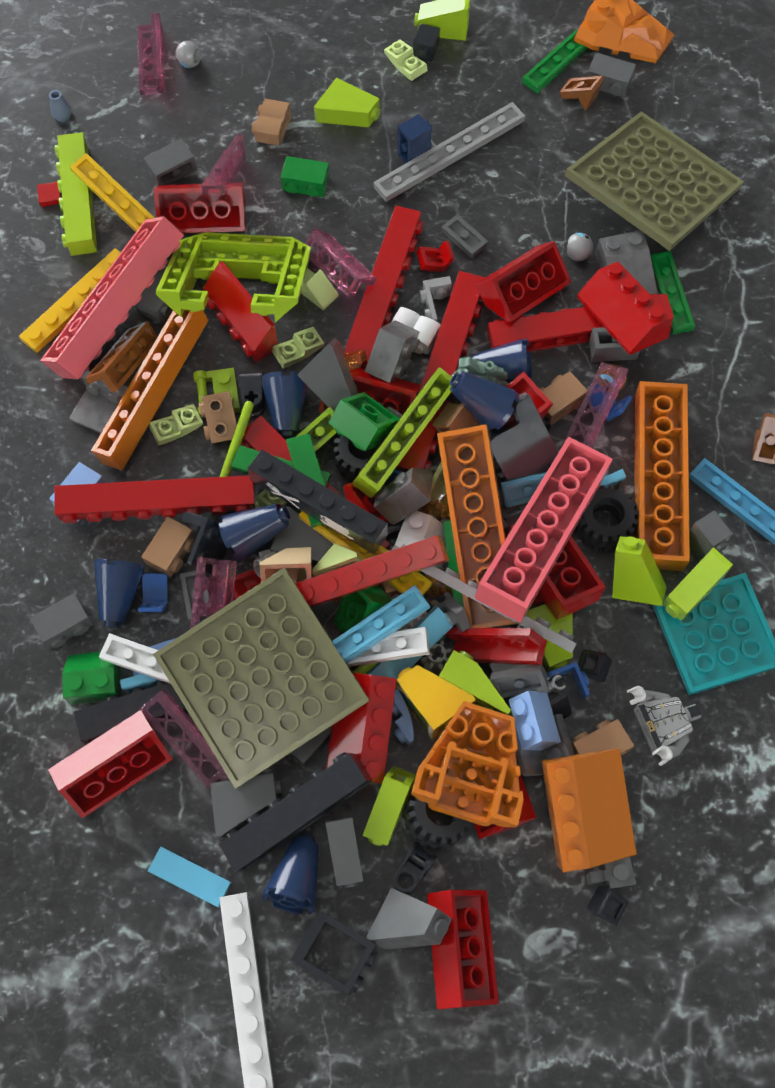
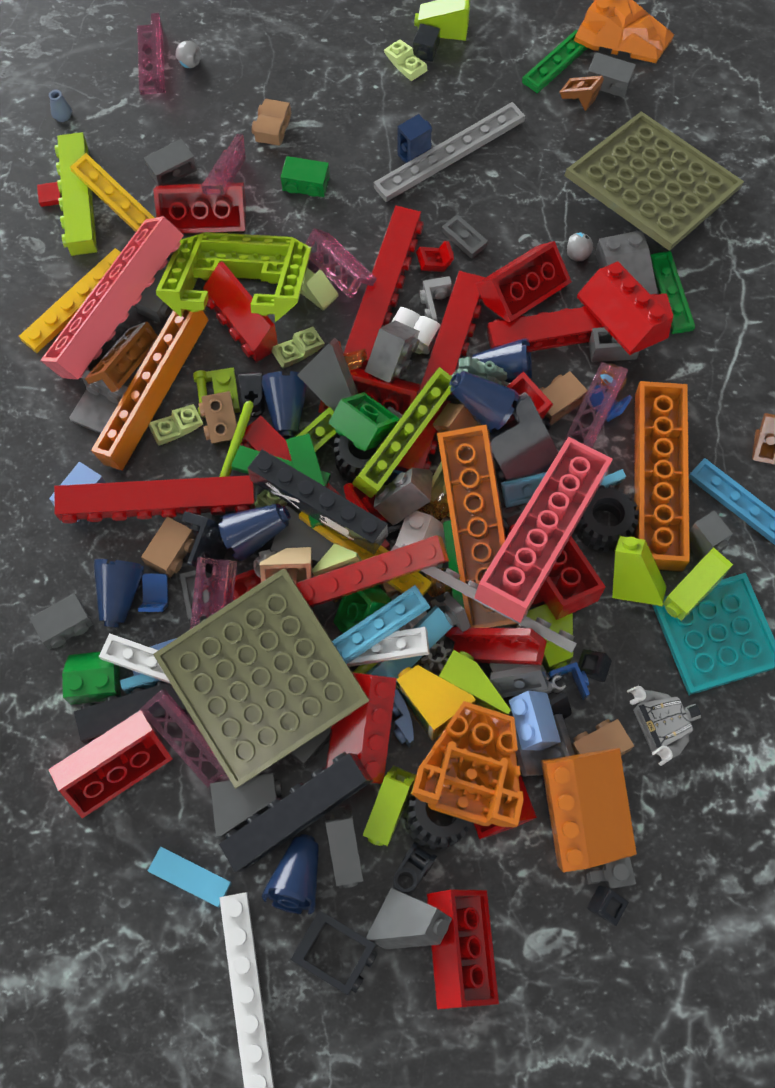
(347, 106): lime slope -> none

